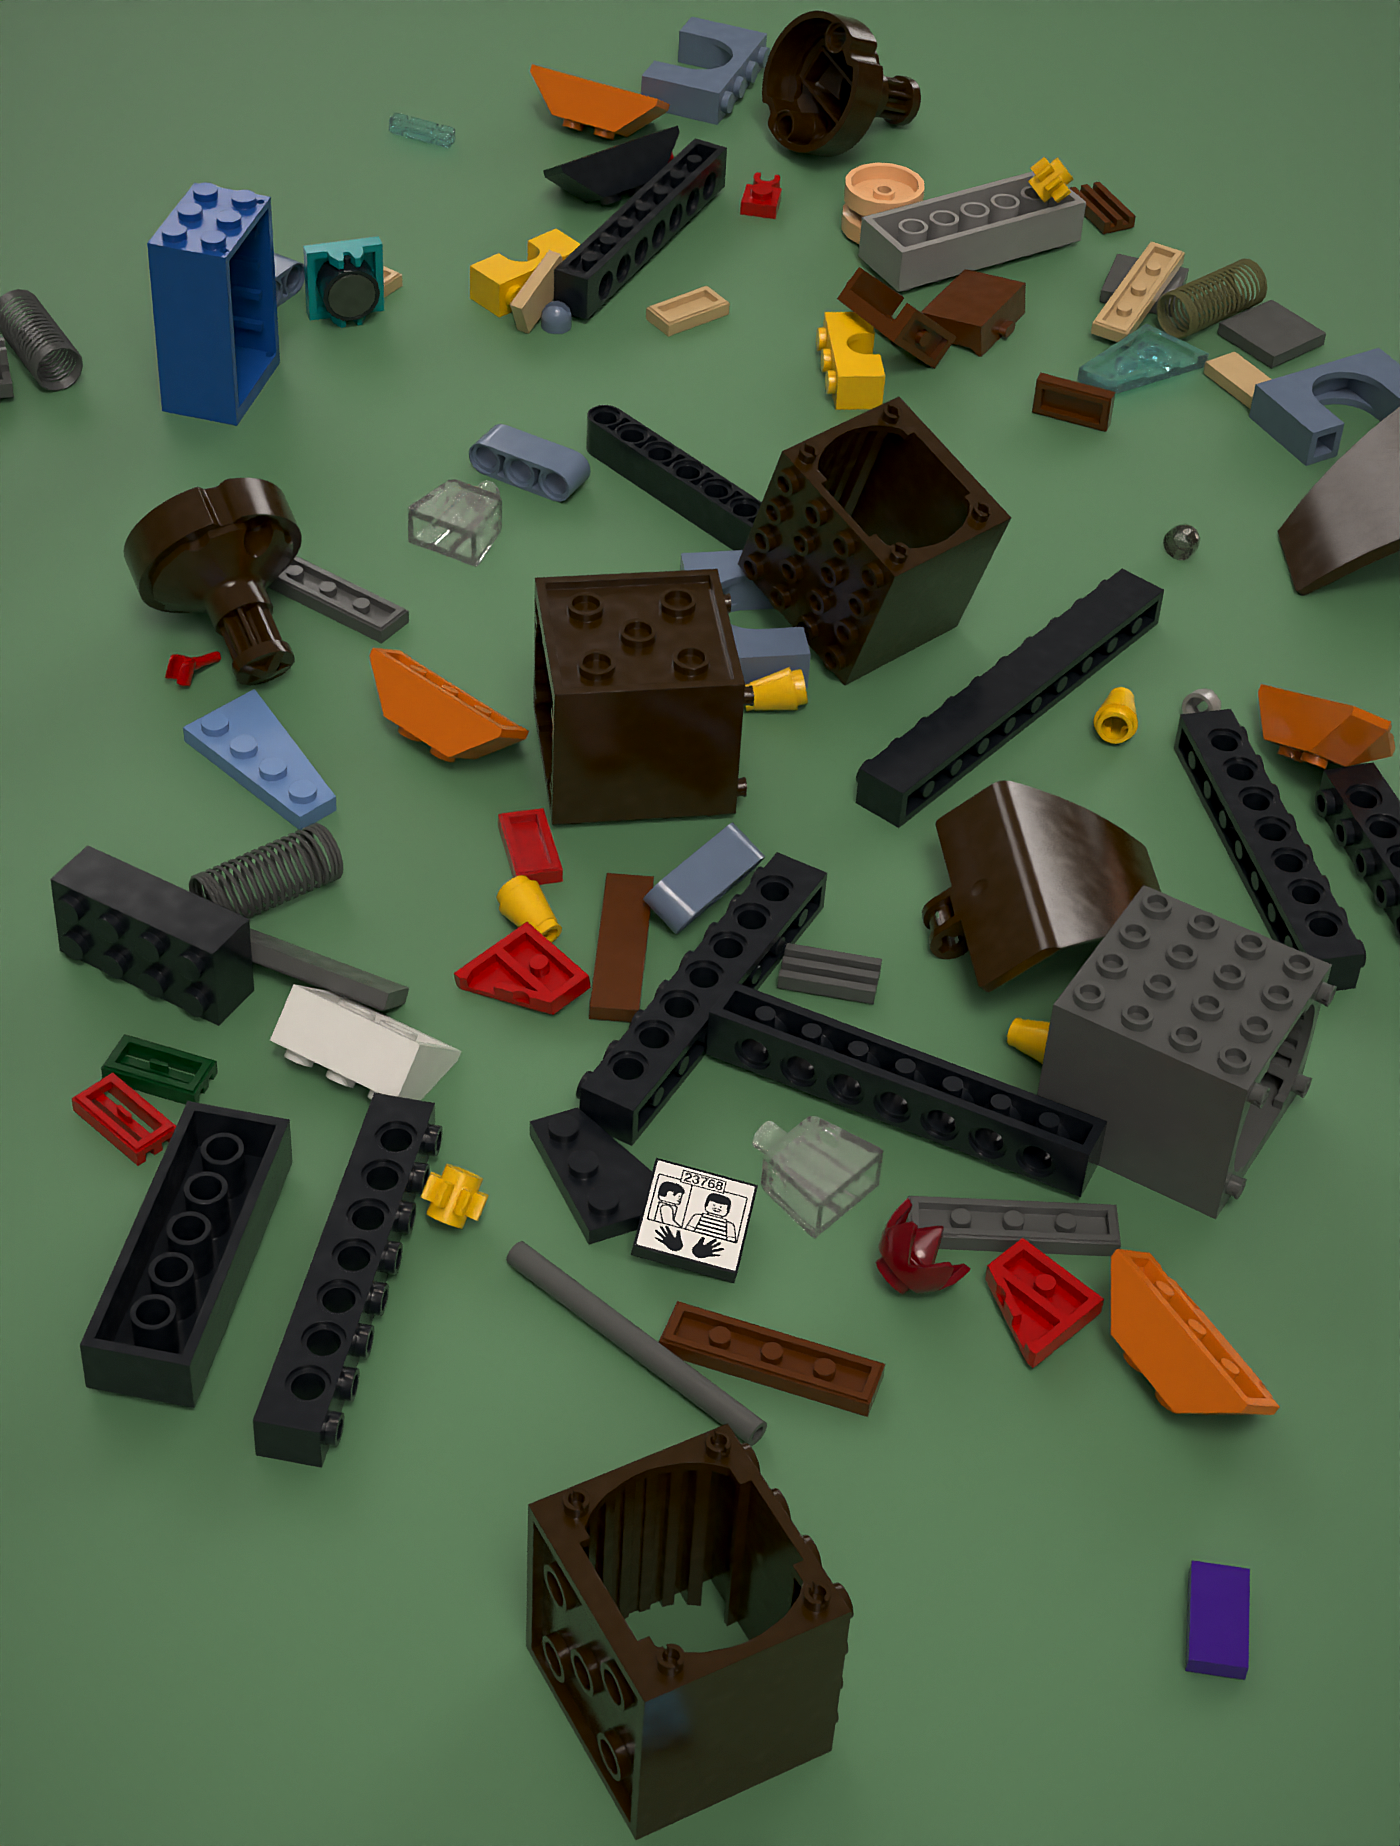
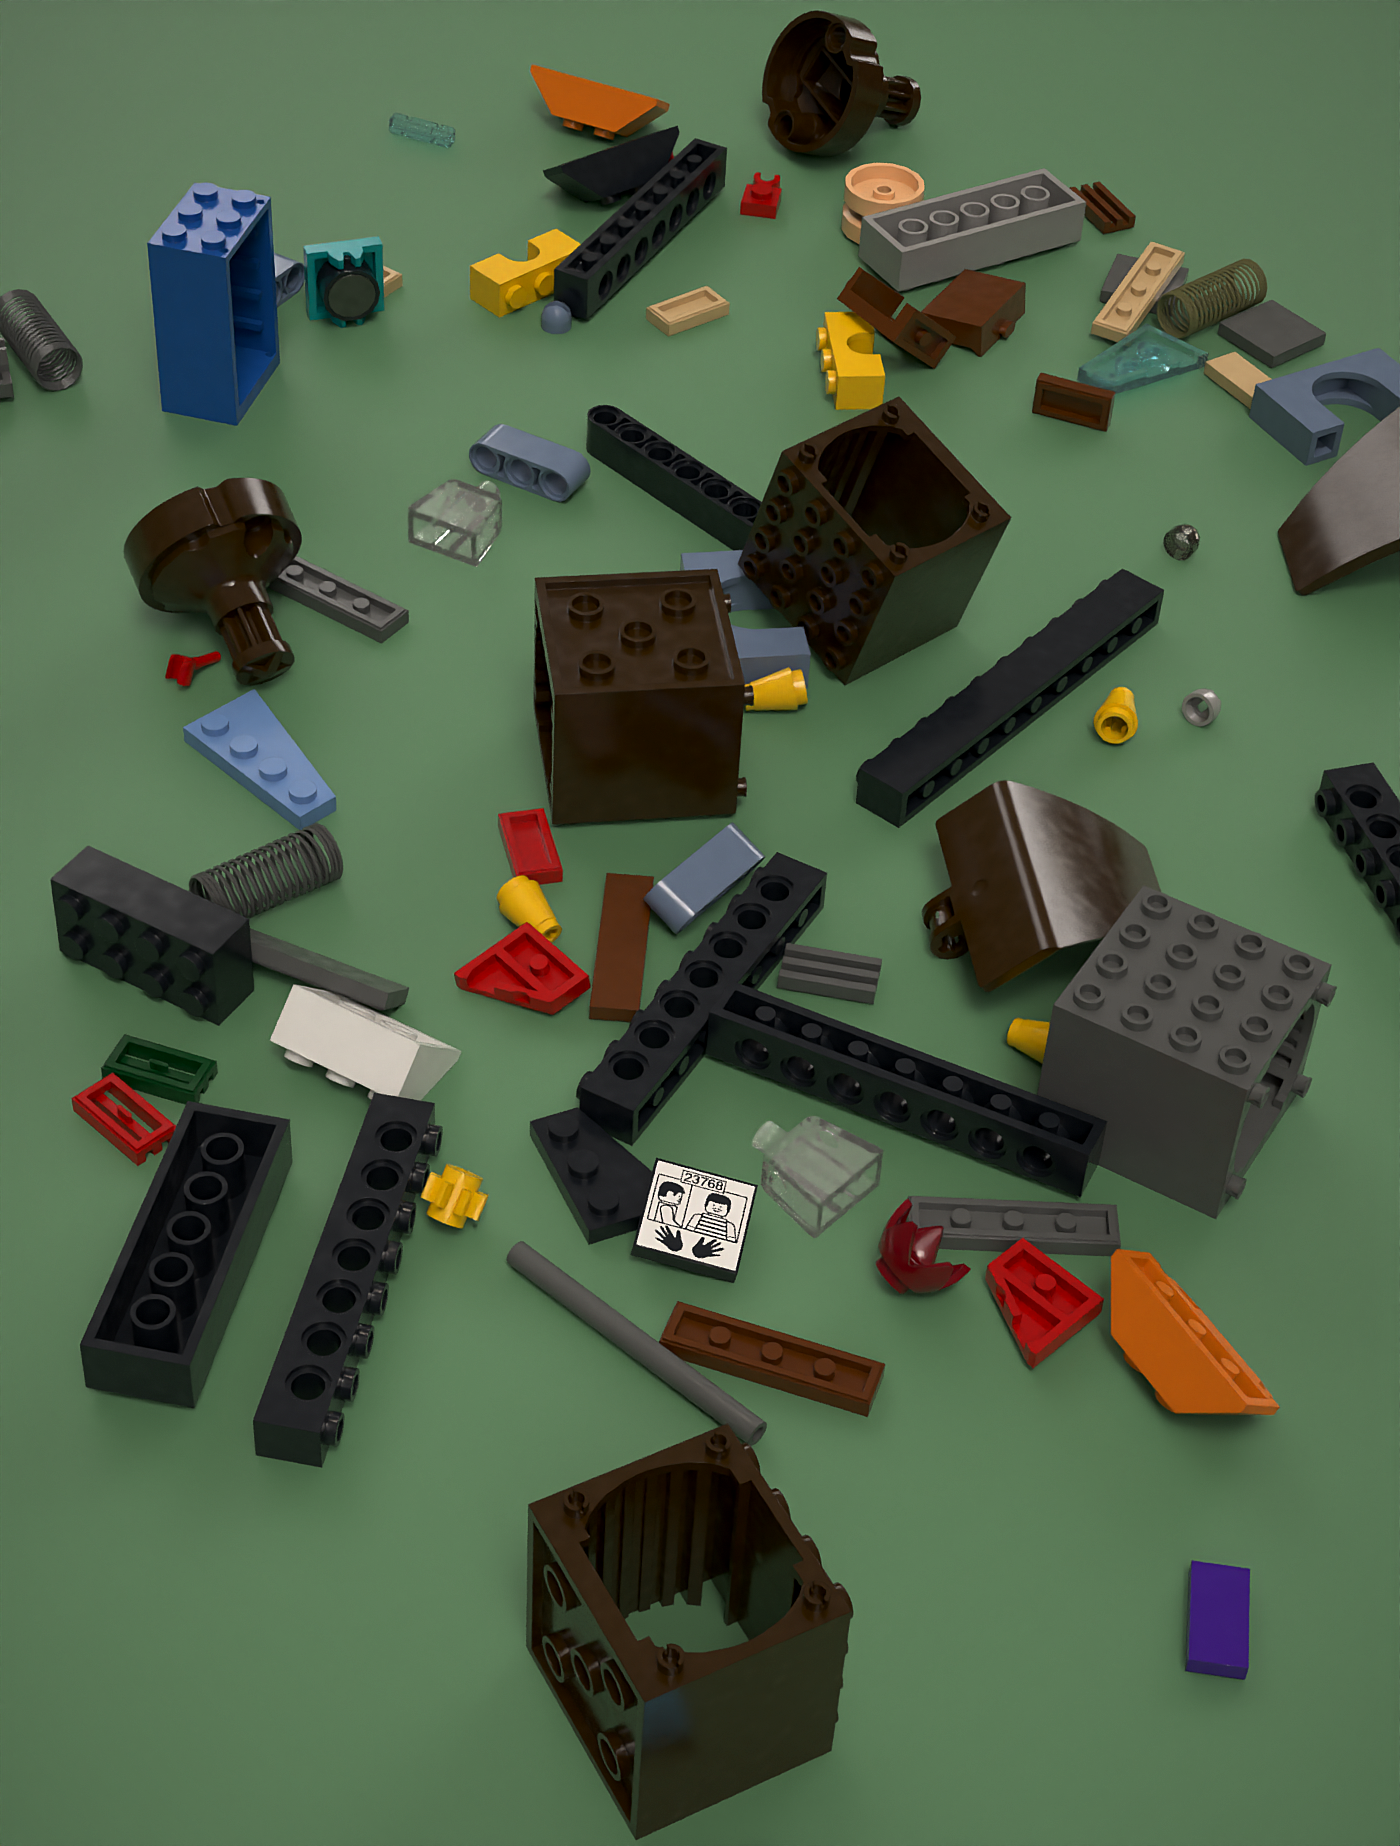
(437, 710): orange wedge -> none
(535, 293): tan tile -> none
(731, 63): sand blue arch -> none
(1050, 179): yellow gear -> none
(1265, 843): black brick -> none
(1322, 729): orange wedge -> none

